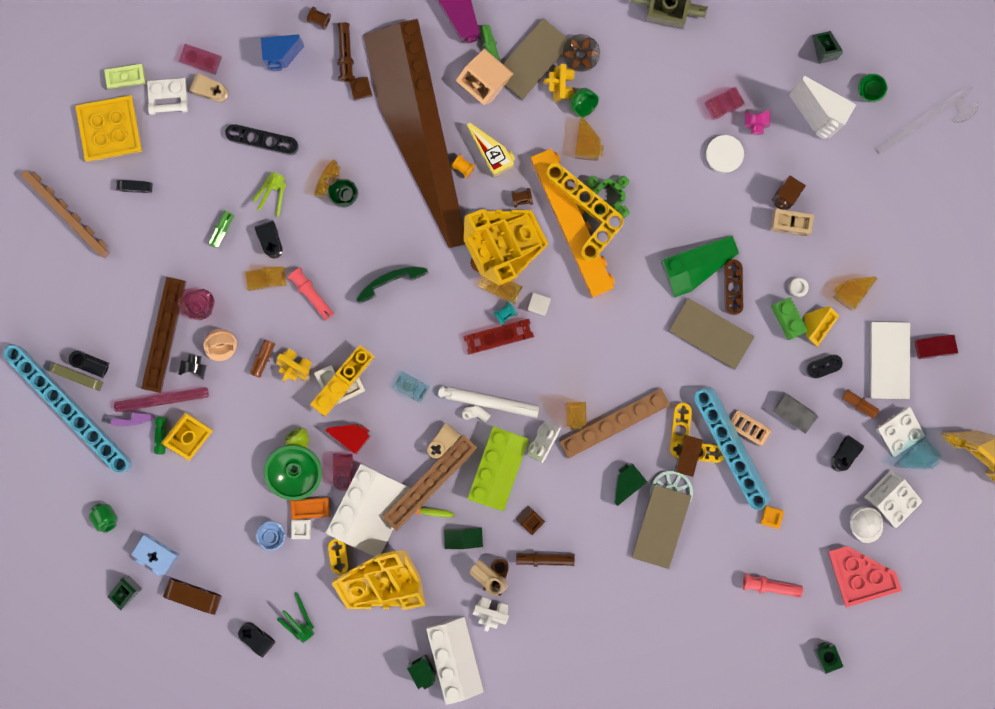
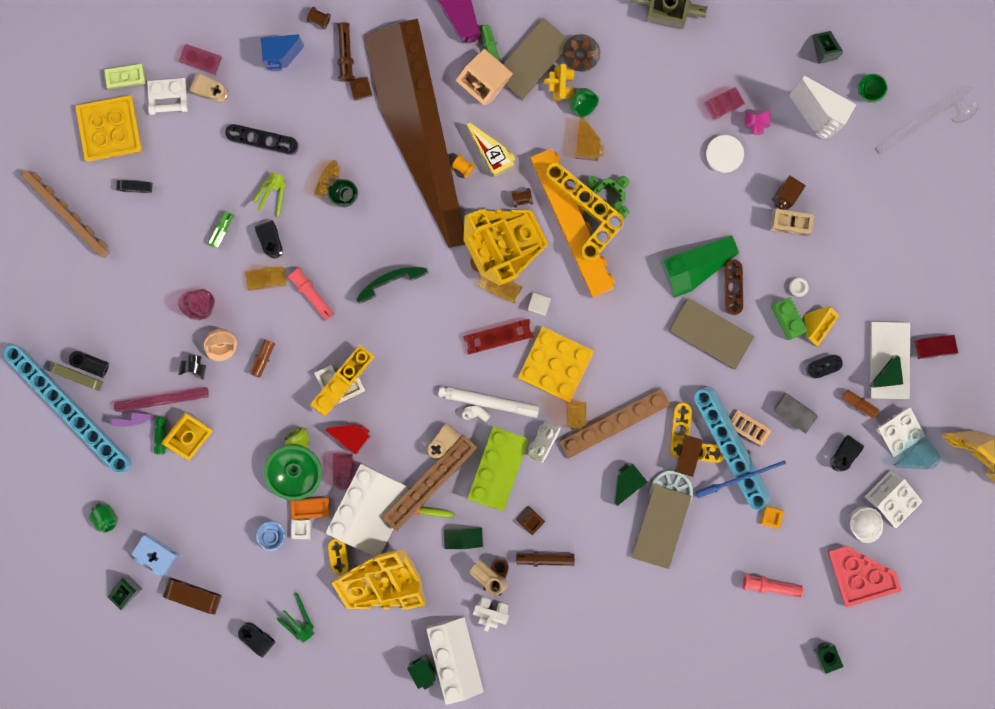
(163, 335): reddish brown plate -> none
(291, 369): yellow hips -> none
(411, 387): clear light blue slope -> none
(505, 313): teal bush -> none
(555, 364): none -> yellow plate
(715, 487): none -> blue piece
(853, 291): clear yellow slope -> none
(890, 374): none -> dark green slope

